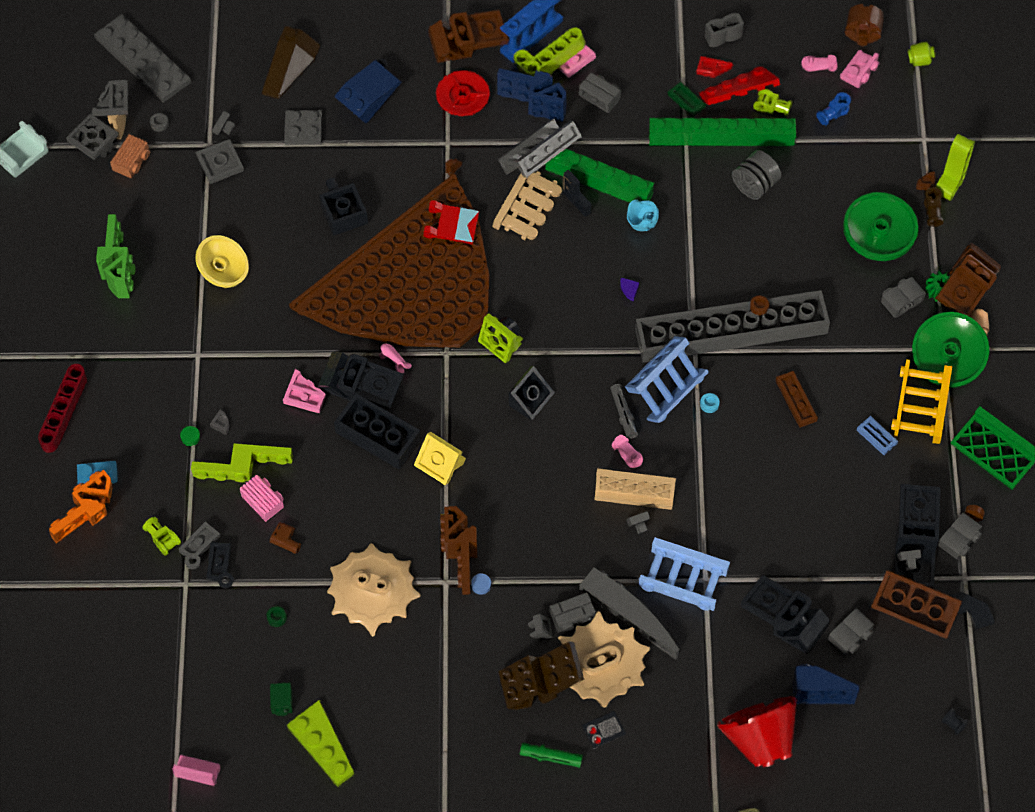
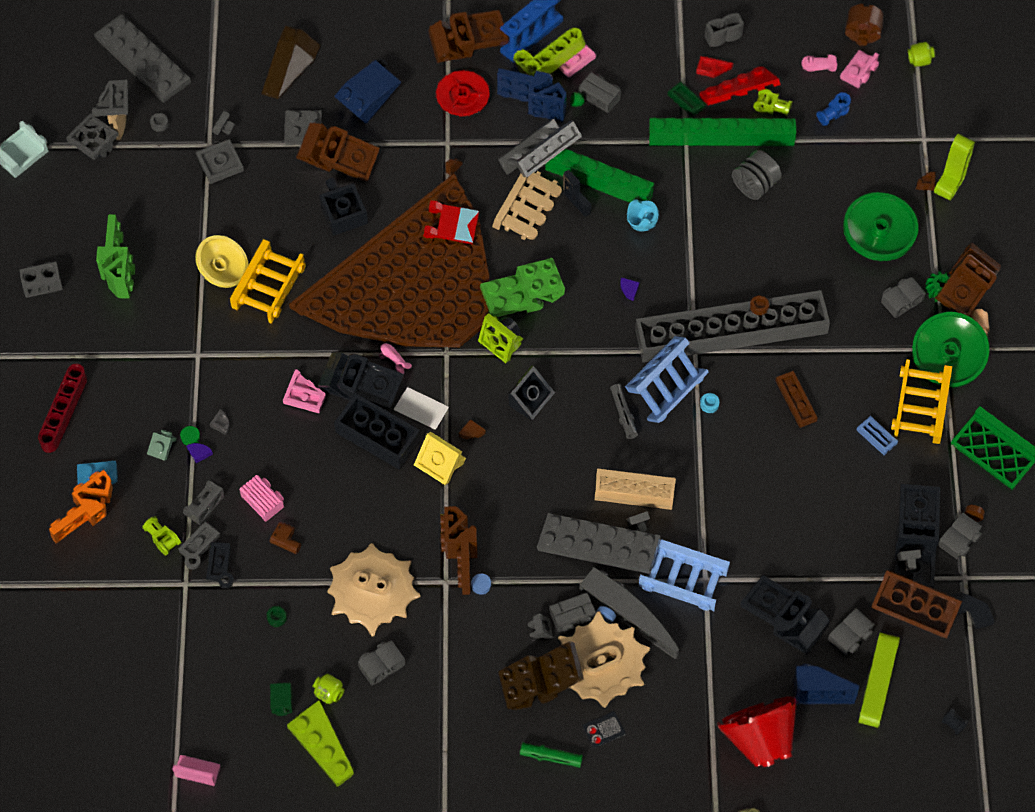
(42, 283): none -> dark grey brick
(130, 156): nougat brick -> none
(161, 444): none -> sand green bracket
(199, 451): none -> dark purple tile
(204, 503): none -> dark grey hinge
(241, 462): lime bracket -> none
(257, 268): none -> yellow fence
(328, 689): none -> lime head
(337, 150): none -> reddish brown piece
(381, 662): none -> dark grey brick
(421, 408): none -> white sticker
(472, 430): none -> reddish brown tile
(524, 290): none -> bright green piece
(577, 99): none -> green hinge
(599, 543): none -> dark grey plate
(607, 614): none -> medium blue tile
(628, 453): bright pink piece -> none
(879, 680): none -> lime beam
(933, 206): dark brown connector -> none

